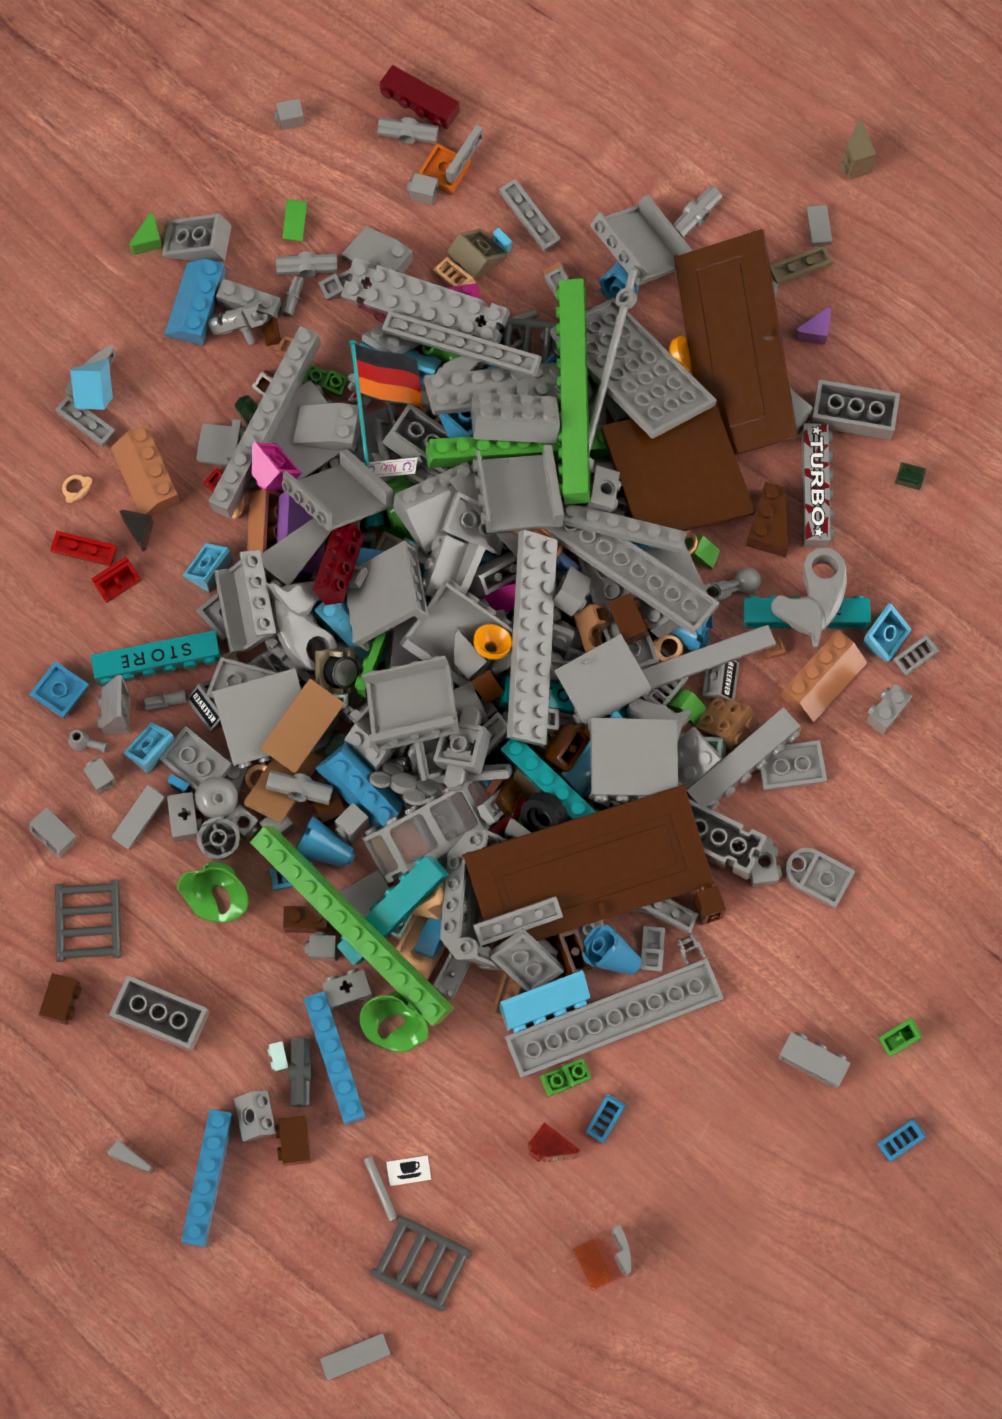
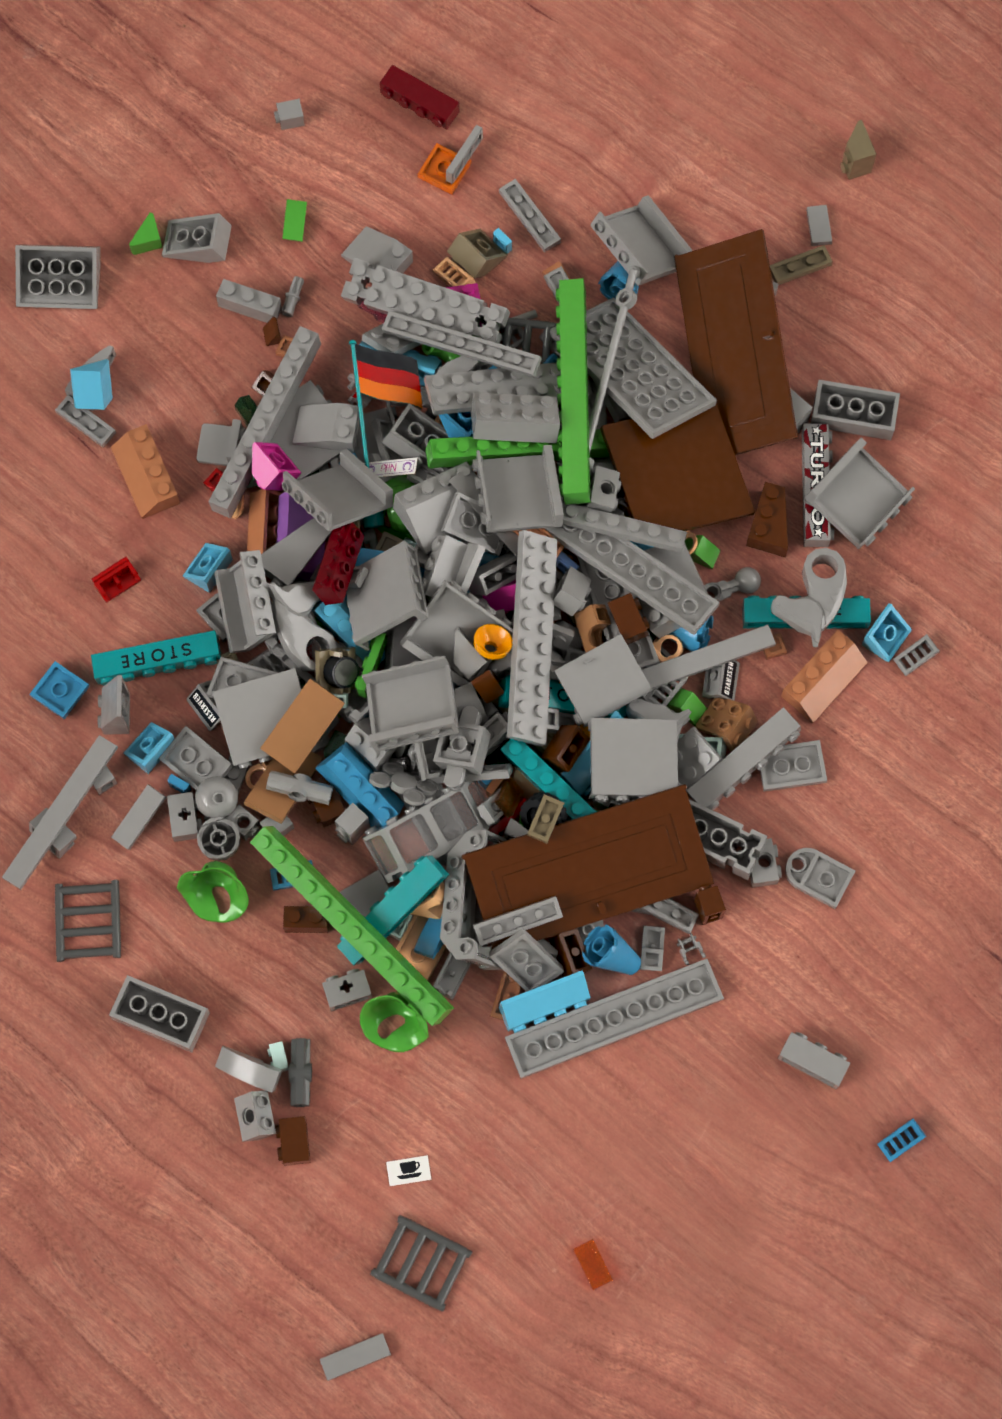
(57, 276): none -> light grey slope
(59, 812): none -> light grey tile
(60, 999): reddish brown brick -> none
(73, 497): light nougat piece -> none
(83, 548): red plate -> none
(85, 741): light grey bar -> none
(122, 1153): light grey slope -> none
(139, 525): clear smoke slope -> none
(165, 700): light grey axle -> none
(195, 301): dark azure slope -> none
(207, 1178): dark azure brick -> none
(238, 319): light grey piece -> none
(248, 1069): none -> light grey slope
(306, 264): light grey piece -> none
(321, 947): light grey brick -> none
(324, 845): dark azure cone -> none
(329, 381): bright green slope -> none
(334, 284): light grey slope -> none
(334, 1058): dark azure brick -> none
(388, 1207): light grey bar -> none
(408, 130): light grey piece -> none
(423, 188): light grey brick -> none
(545, 819): none -> dark tan plate
(551, 1146): clear red slope -> none
(565, 1077): bright green slope -> none
(616, 1102): dark azure slope -> none
(623, 1257): light grey slope -> none
(679, 350): light orange piece -> none
(697, 211): light grey piece -> none
(815, 329): medium lavender slope -> none
(858, 496): none -> light grey panel
(887, 711): light grey brick -> none
(901, 1037): bright green slope -> none
(910, 476): clear green piece -> none

